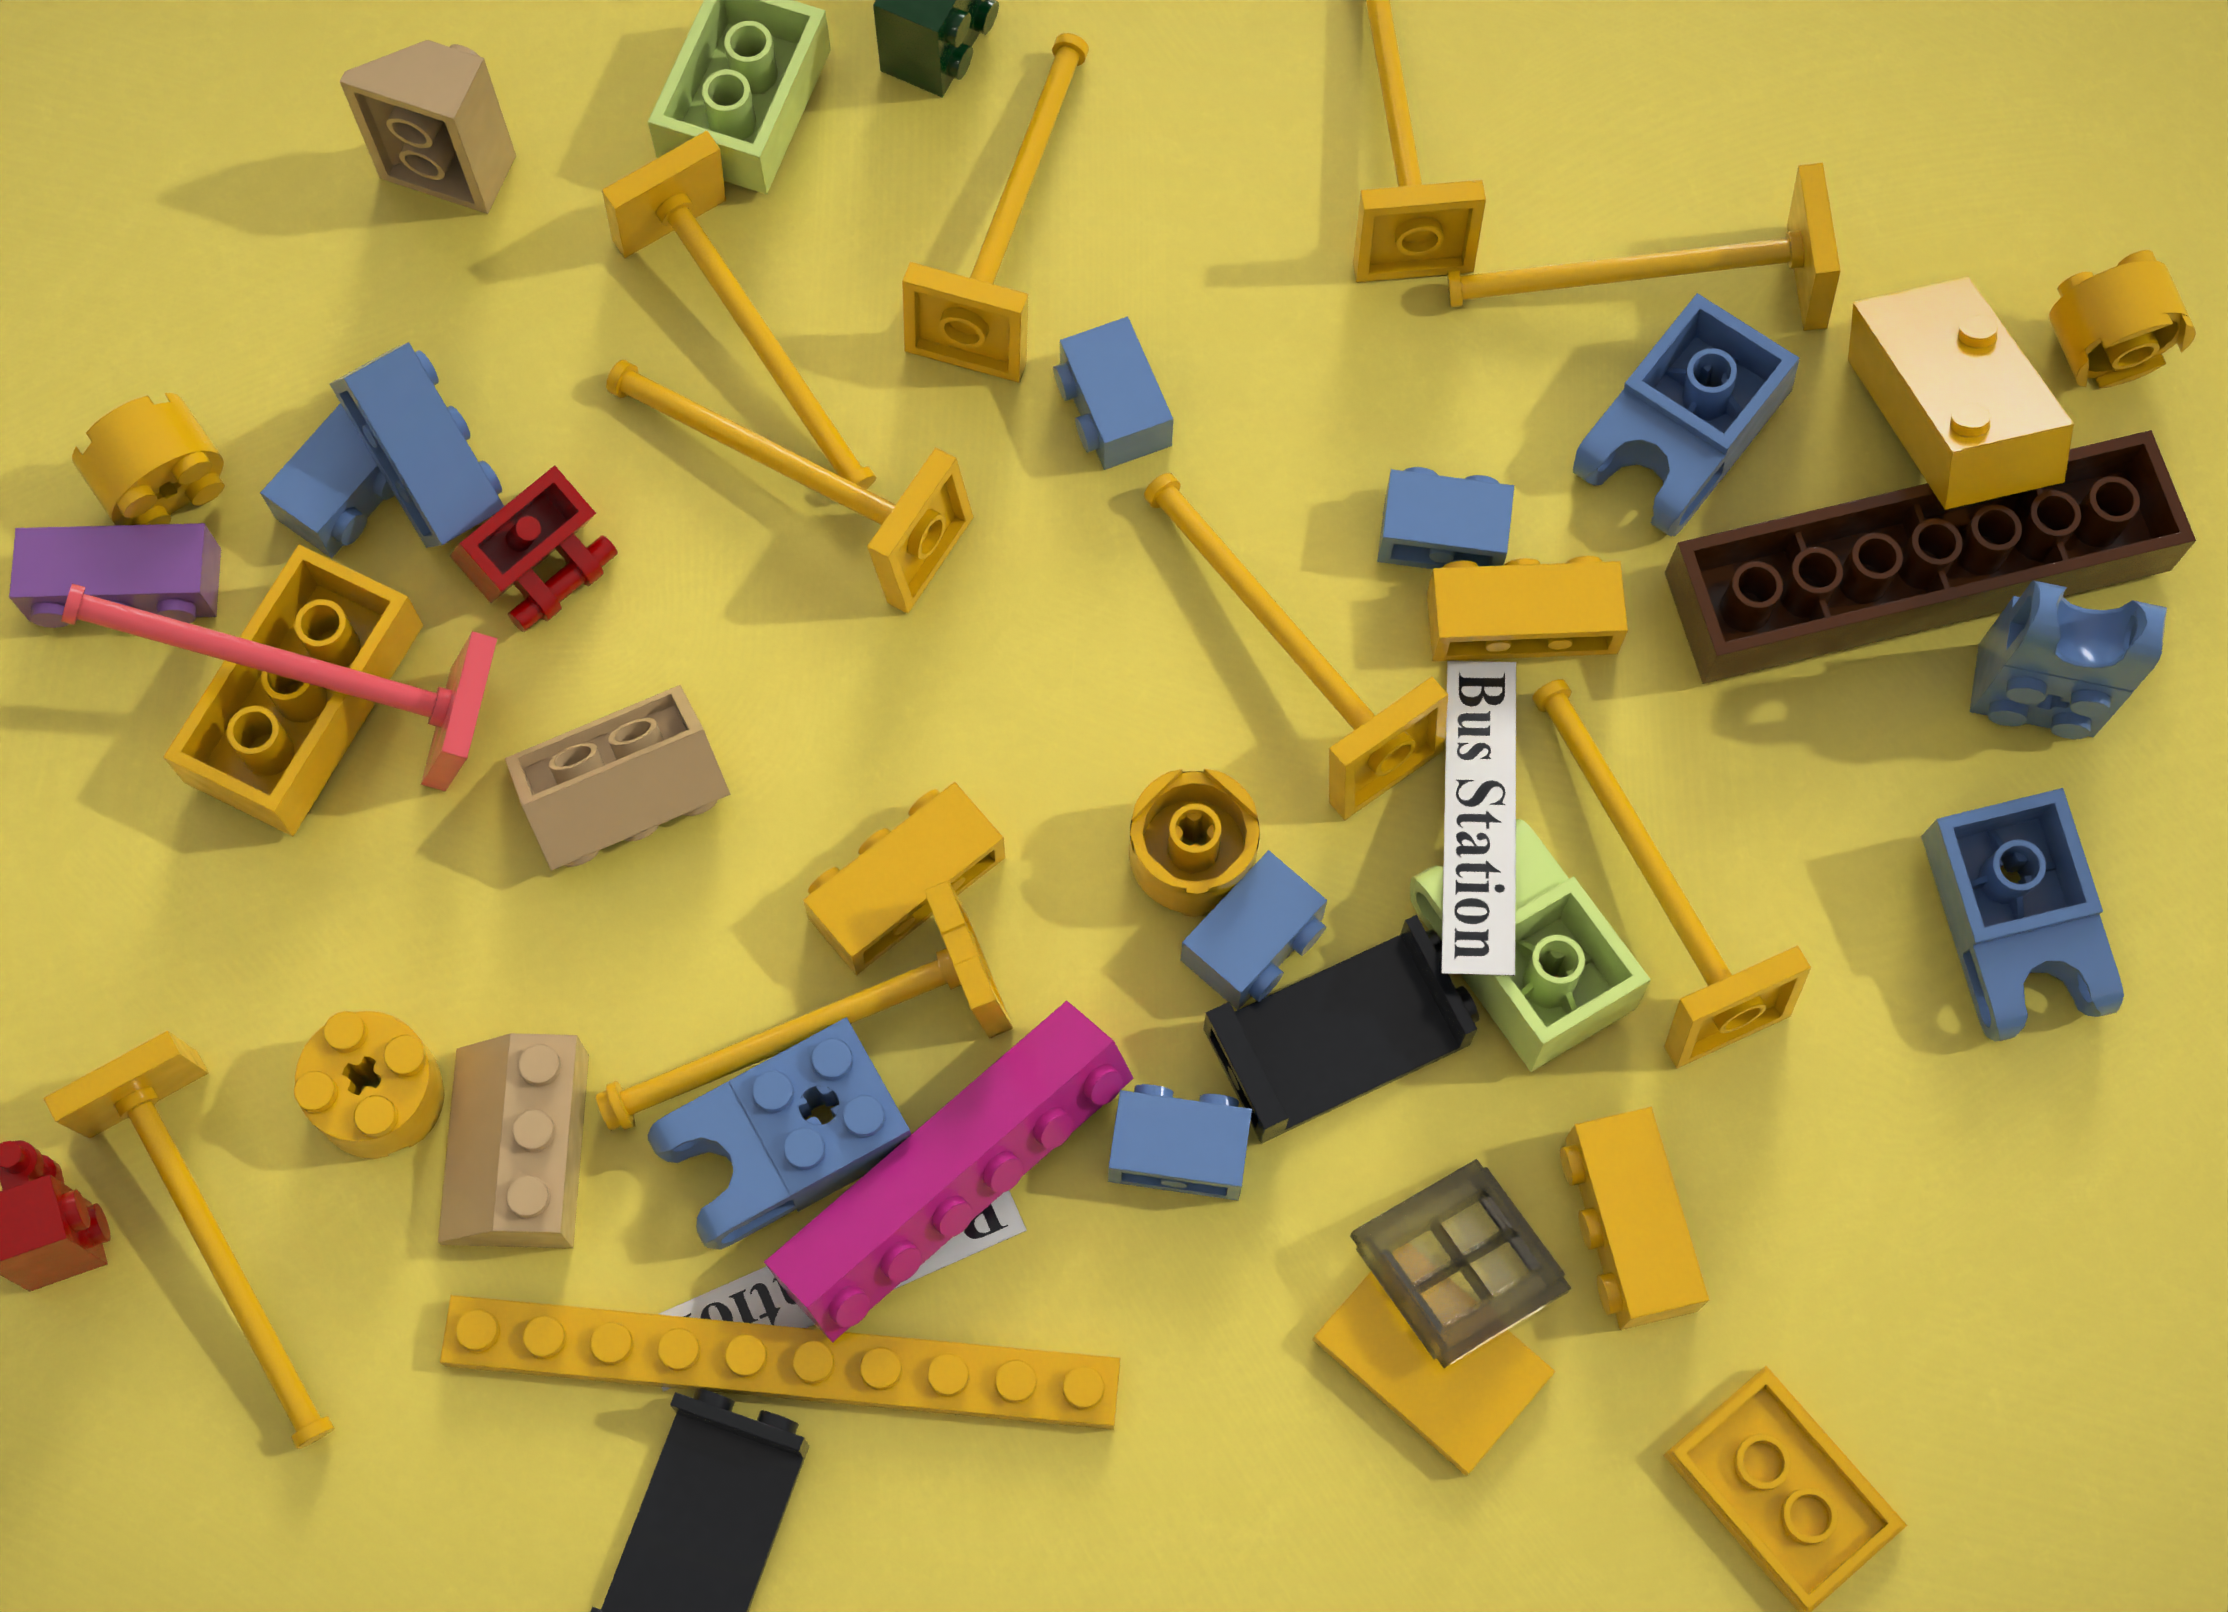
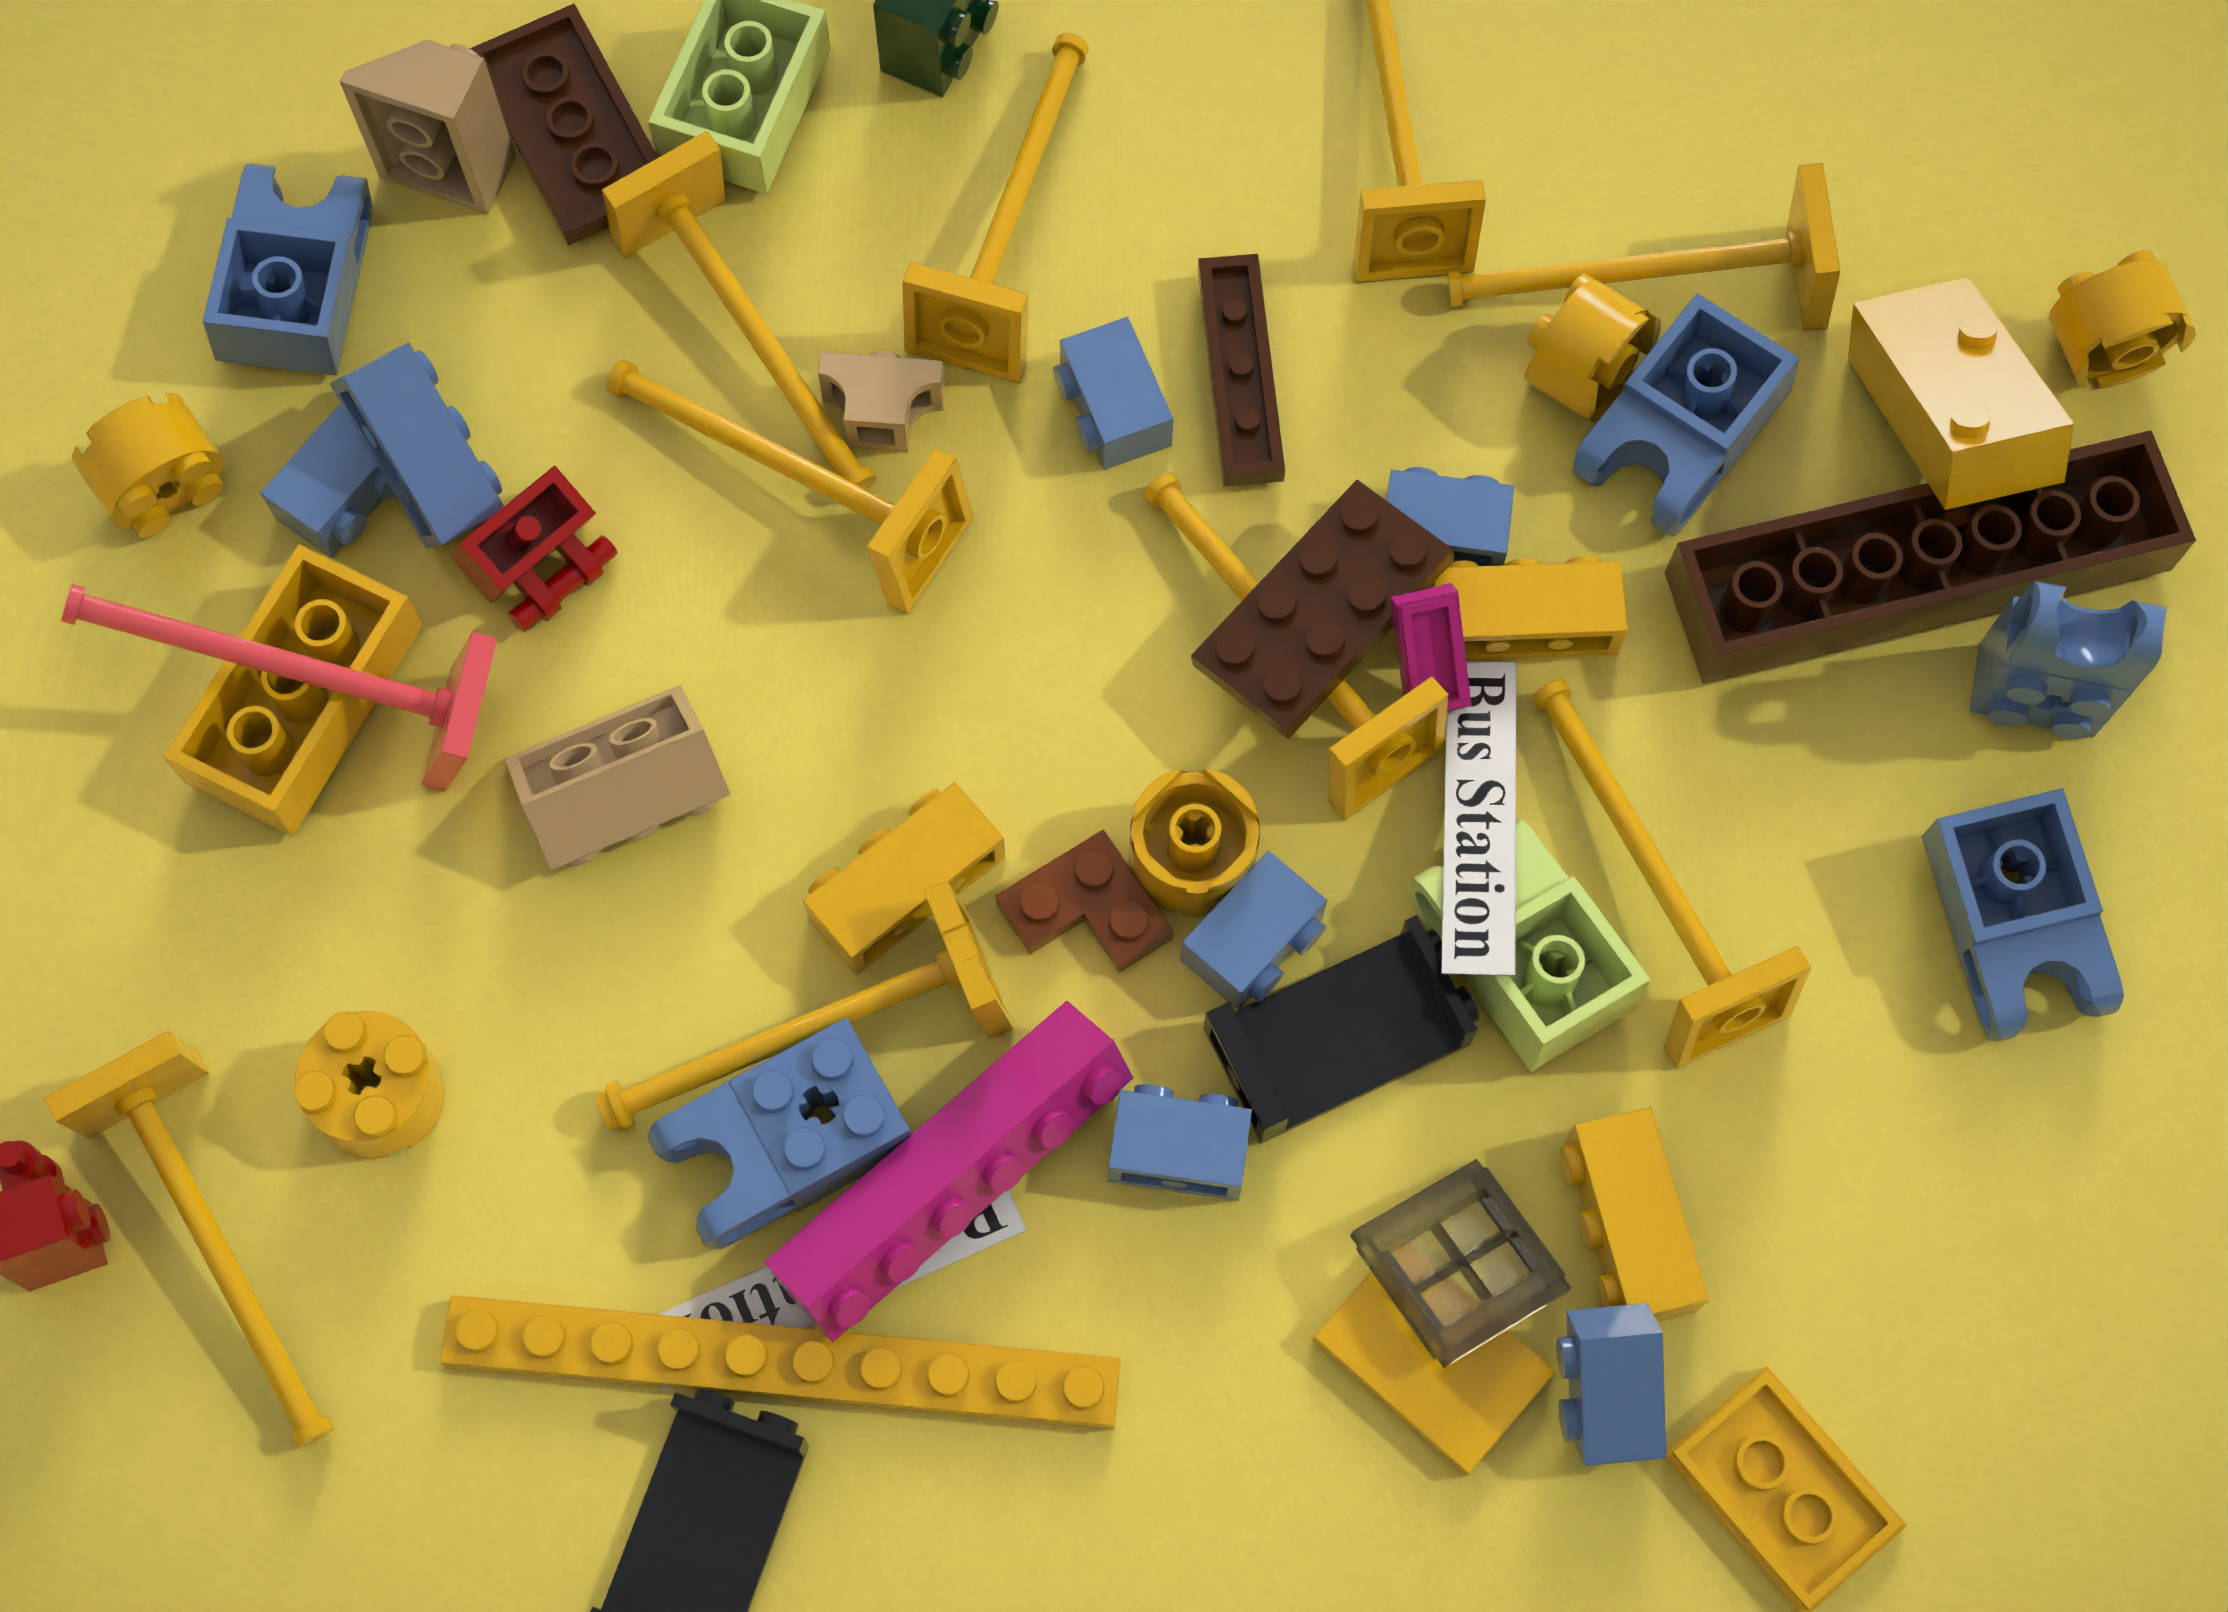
(142, 566): medium lavender brick -> none
(287, 275): none -> medium blue brick
(515, 1142): tan slope -> none
(566, 116): none -> reddish brown plate
(881, 395): none -> tan brick
(1087, 886): none -> dark orange plate
(1241, 370): none -> reddish brown plate
(1321, 608): none -> reddish brown plate
(1432, 642): none -> dark pink tile
(1589, 347): none -> yellow brick
(1613, 1384): none -> medium blue brick

